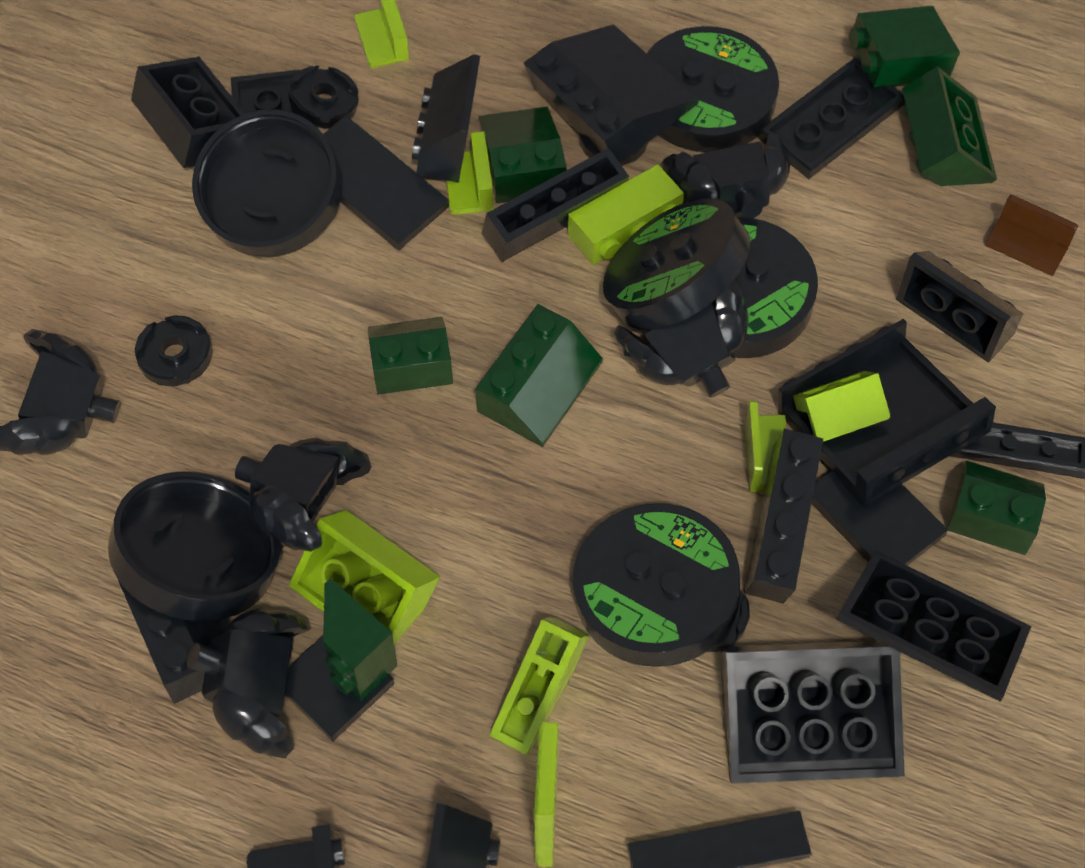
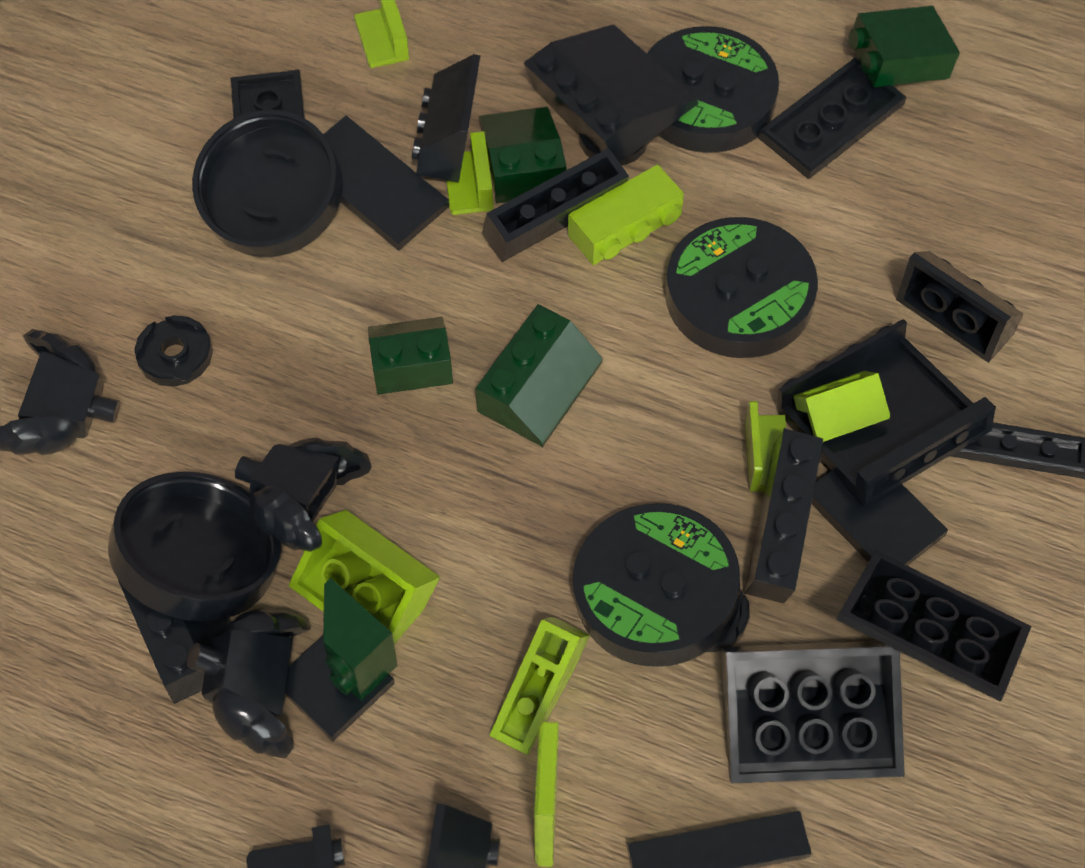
(183, 104): black slope -> none
(317, 109): black tile -> none
(676, 264): black piece -> none
(694, 347): black torso -> none
(735, 174): black torso -> none
(947, 131): dark green slope -> none
(997, 508): dark green slope -> none
(1032, 235): reddish brown panel -> none

